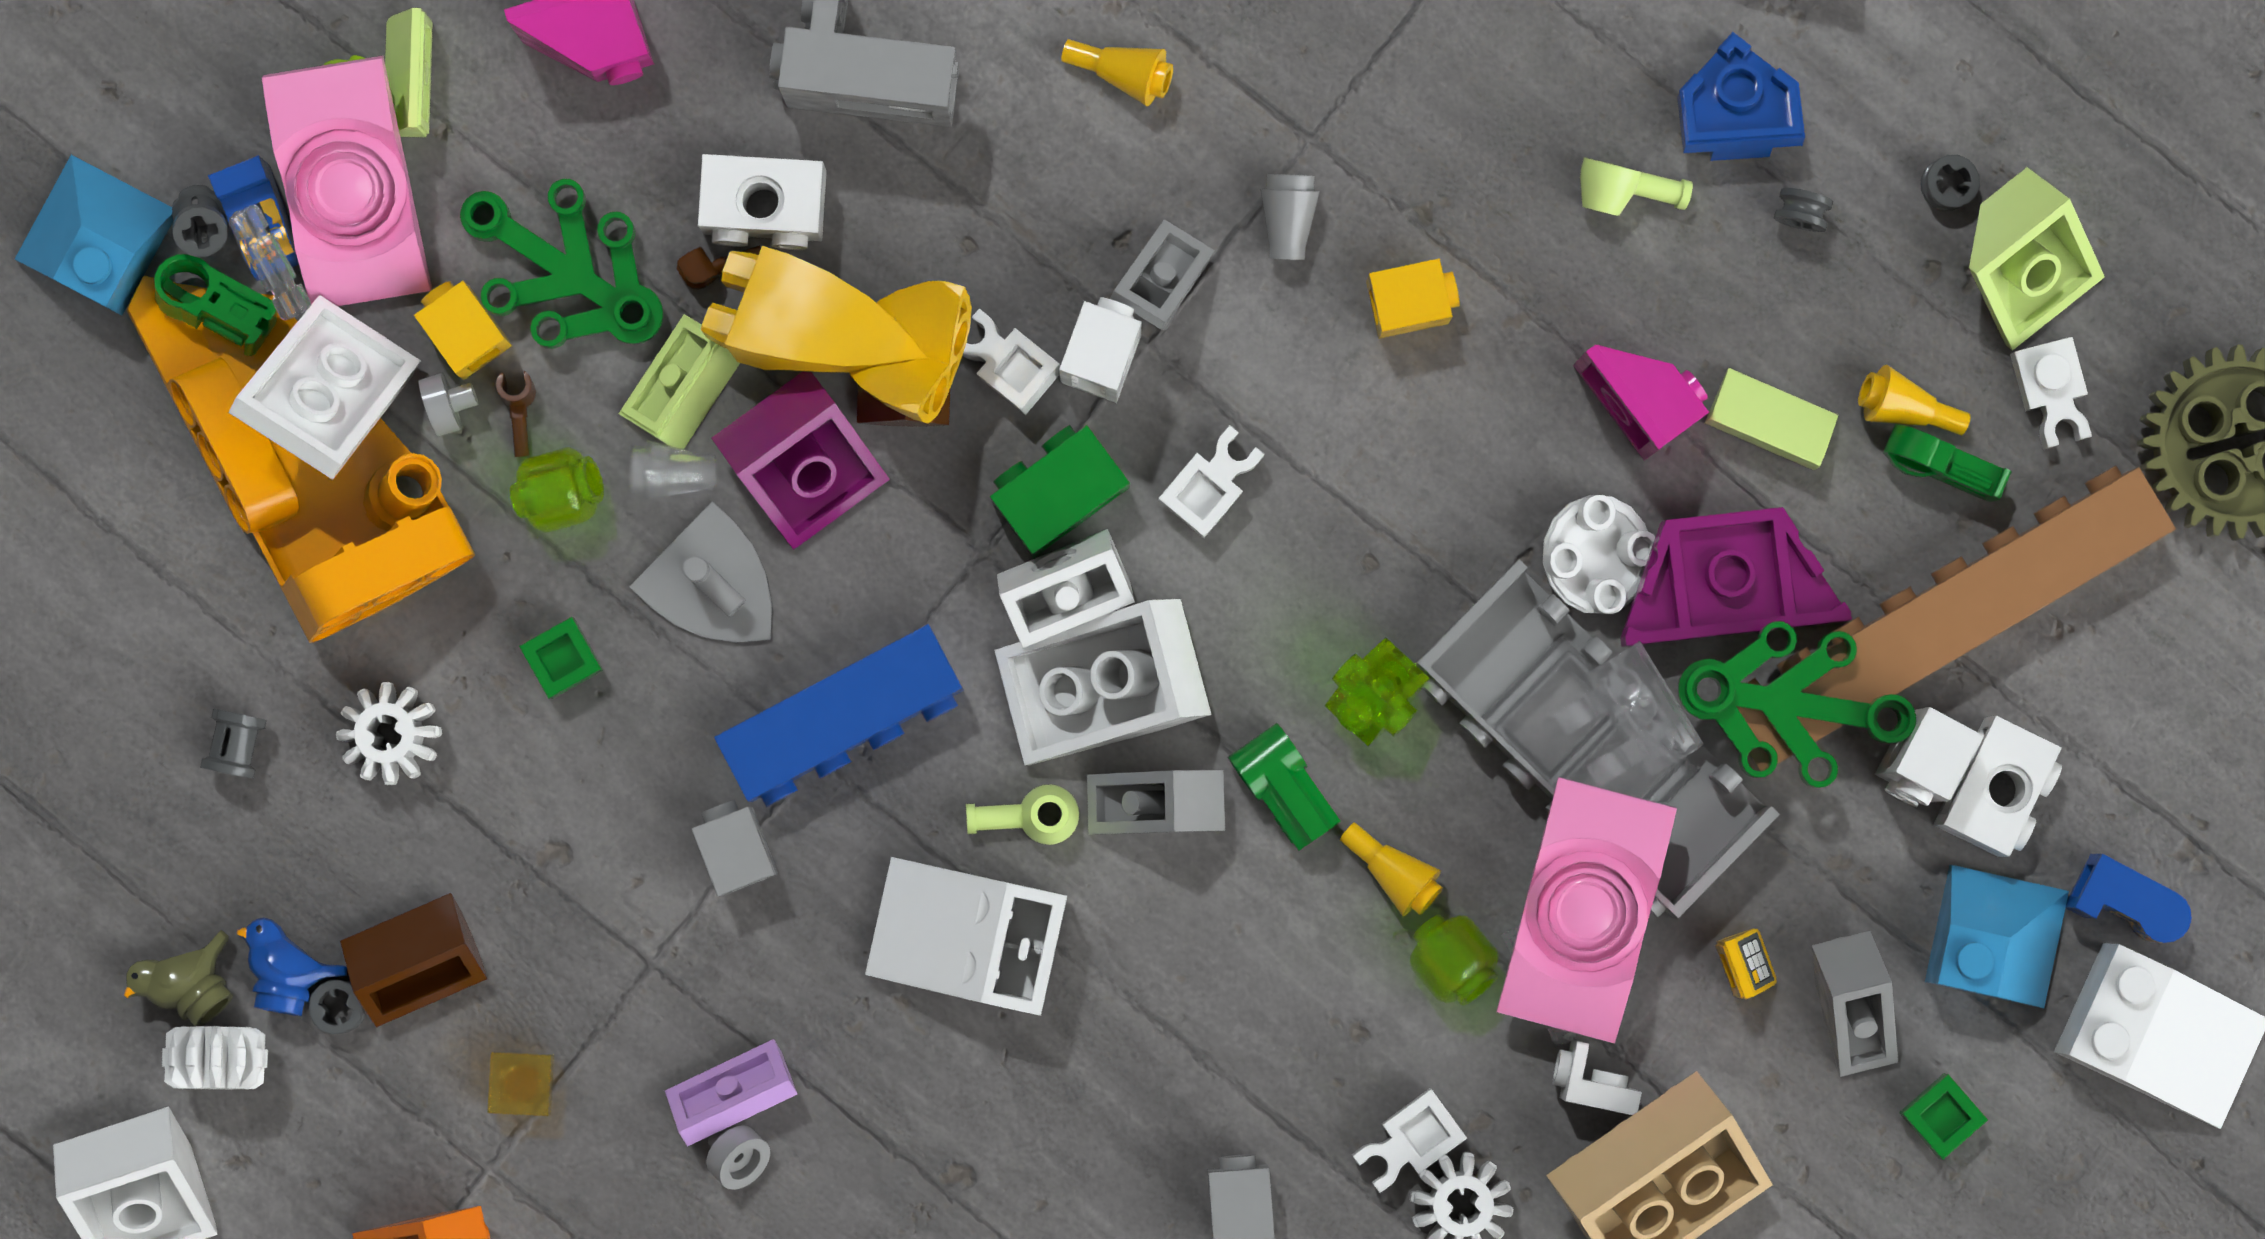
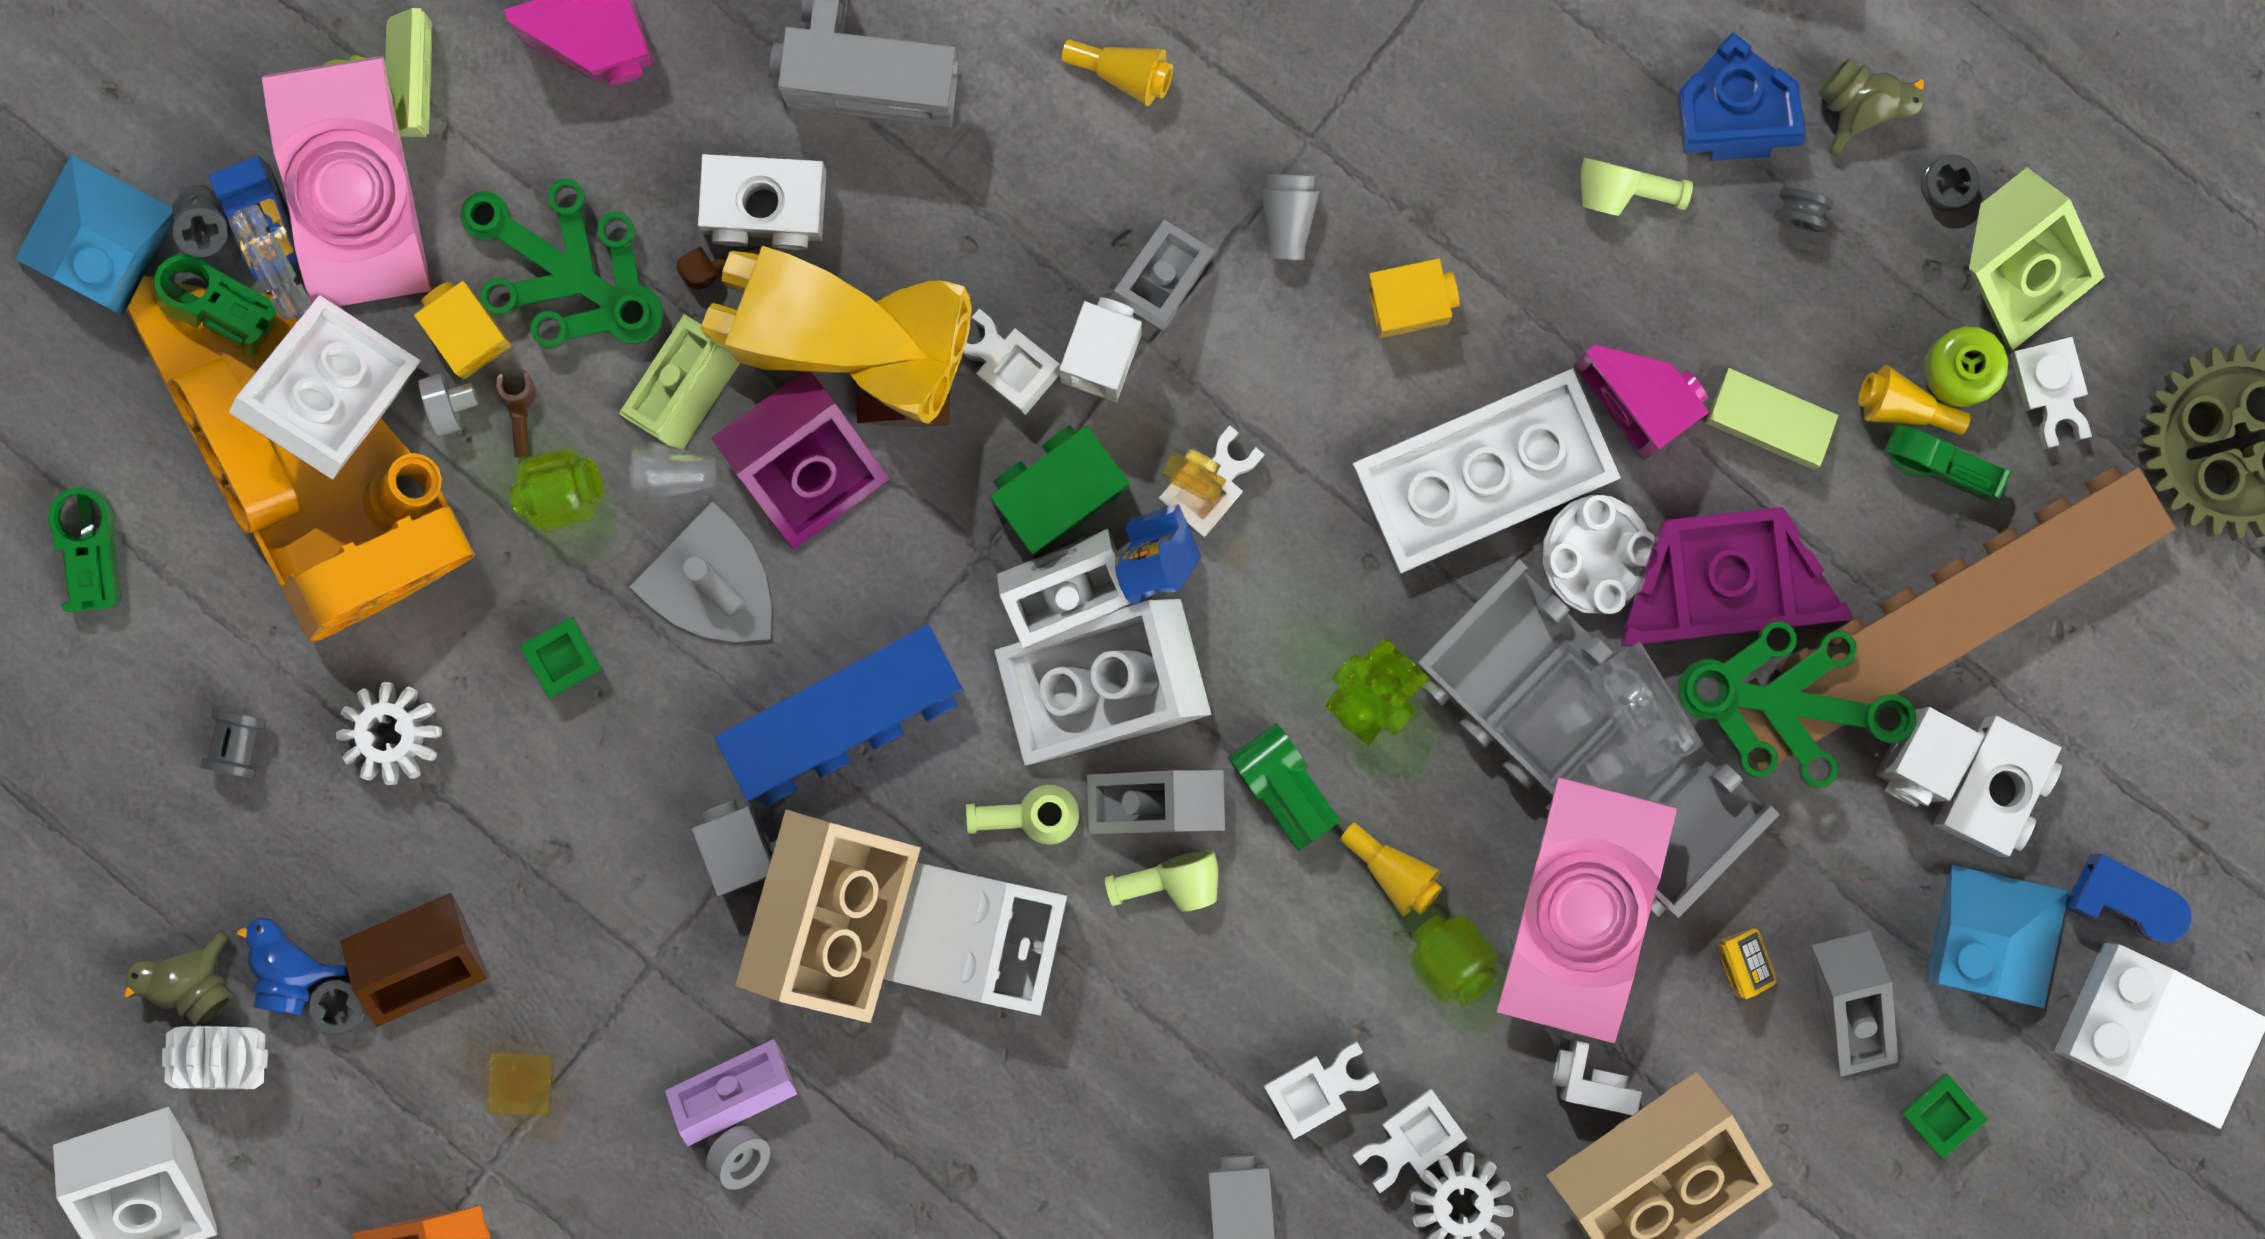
(88, 562): none -> green piece
(827, 917): none -> tan brick
(1159, 554): none -> blue leg
(1187, 878): none -> yellowish green bar
(1195, 475): none -> clear yellow plate
(1311, 1094): none -> white plate
(1485, 471): none -> white plate
(1867, 100): none -> olive animal
(1946, 373): none -> lime head

